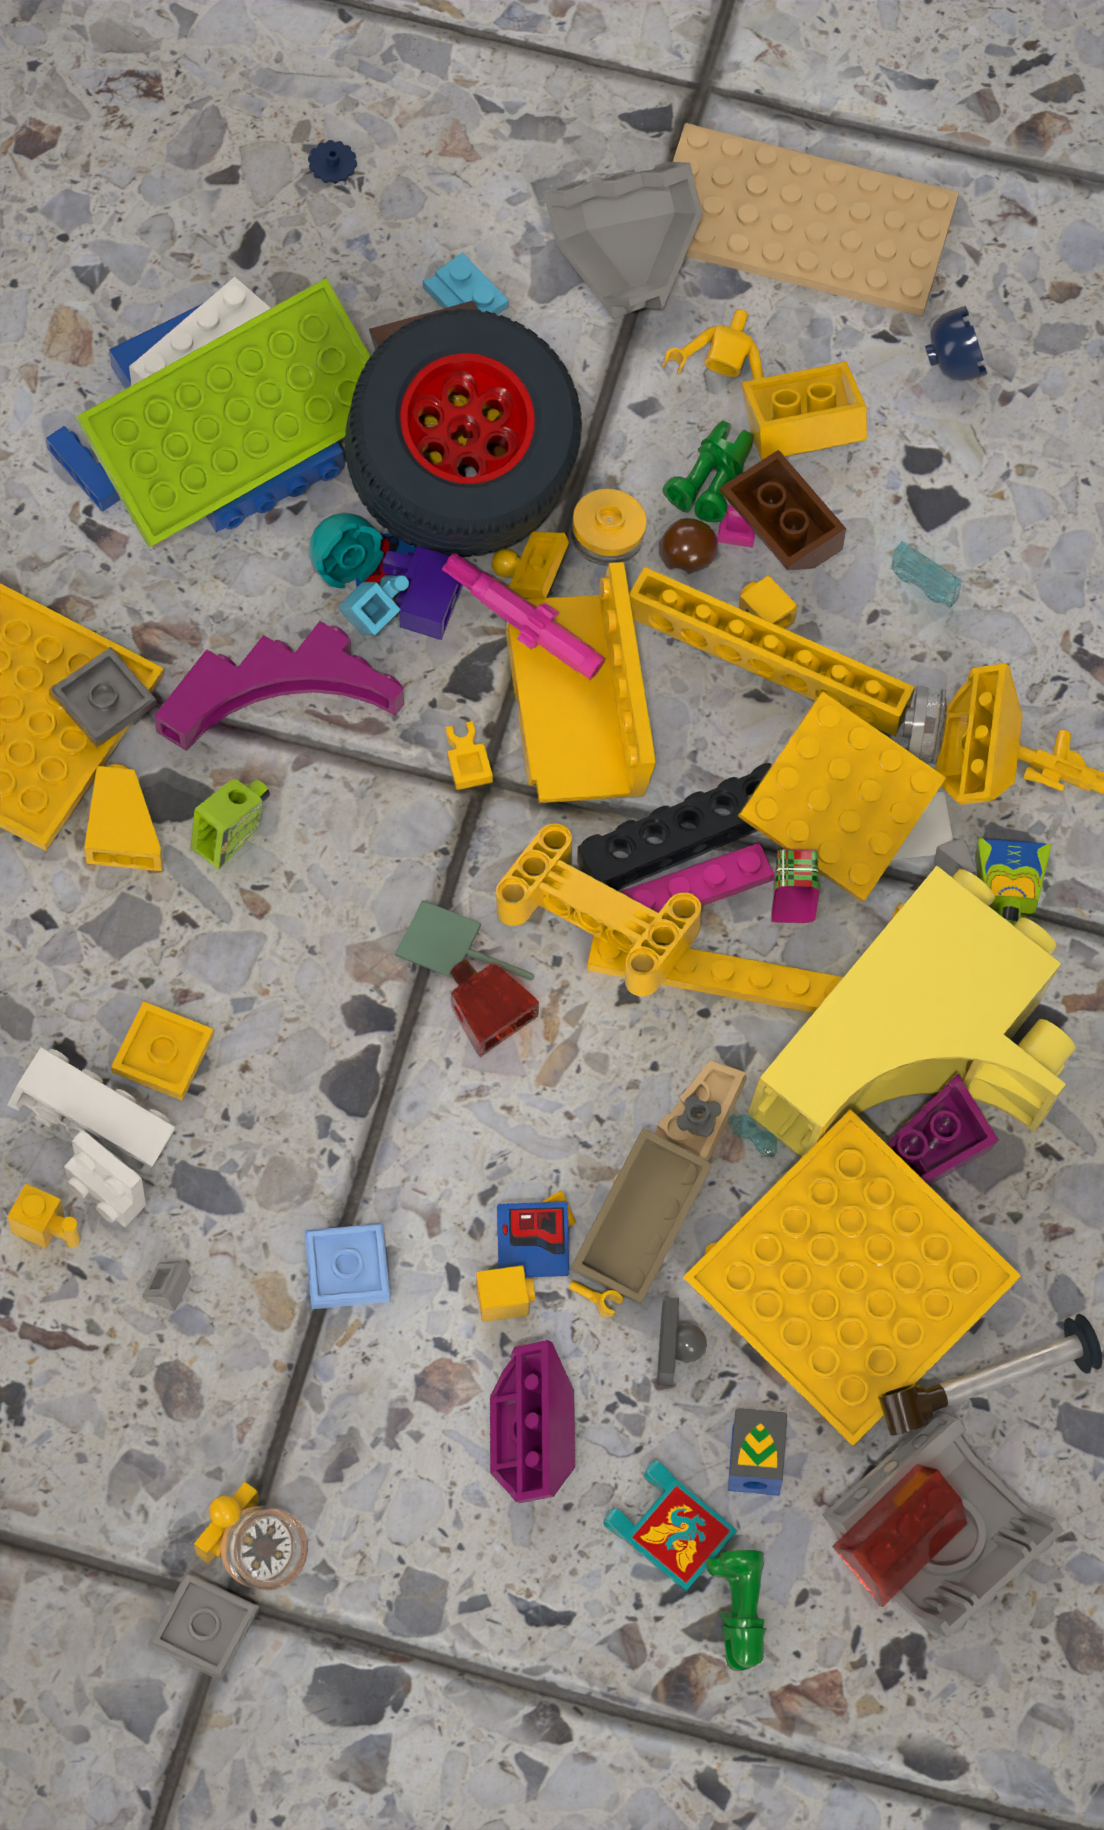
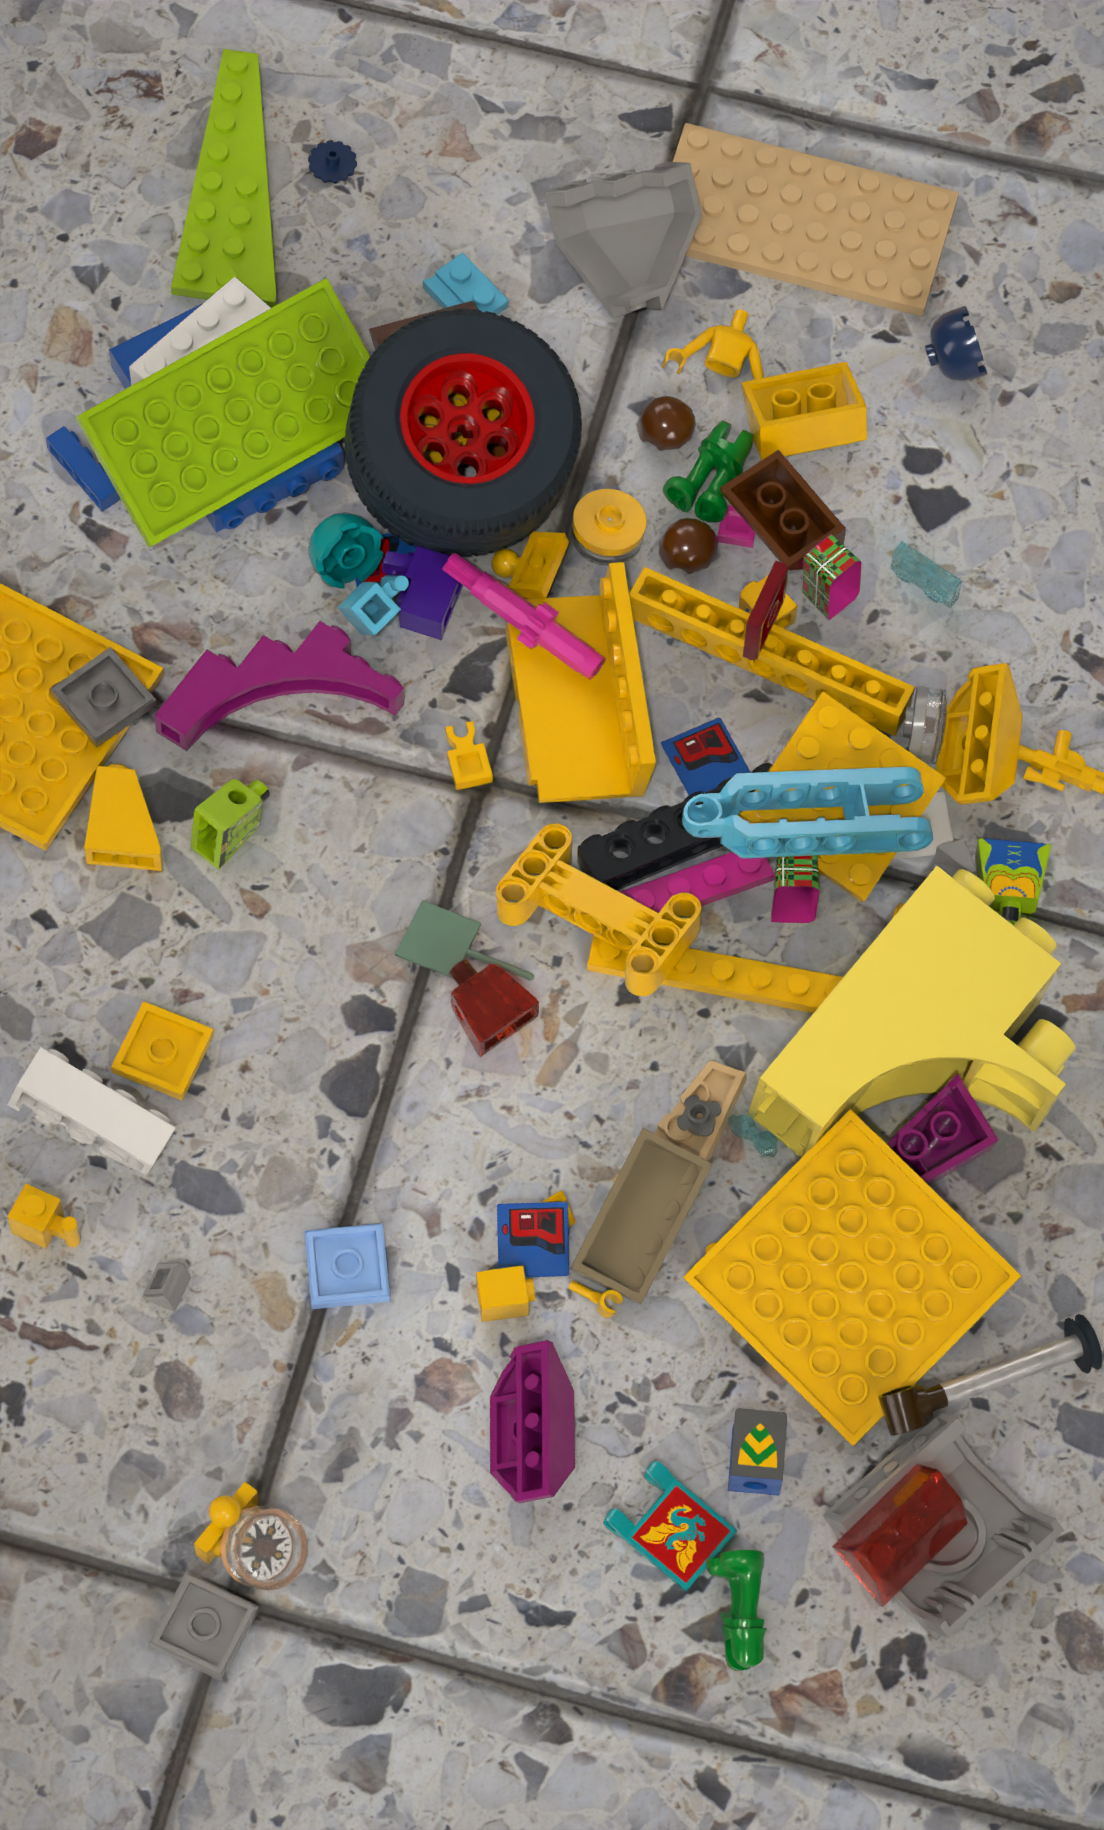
(104, 1180): white plate -> none
(229, 204): none -> lime wing
(666, 423): none -> reddish brown hair
(683, 1342): dark grey tile -> none
(704, 756): none -> sticker
(765, 611): none -> dark red tile
(831, 576): none -> piece
(852, 791): none -> medium azure piece

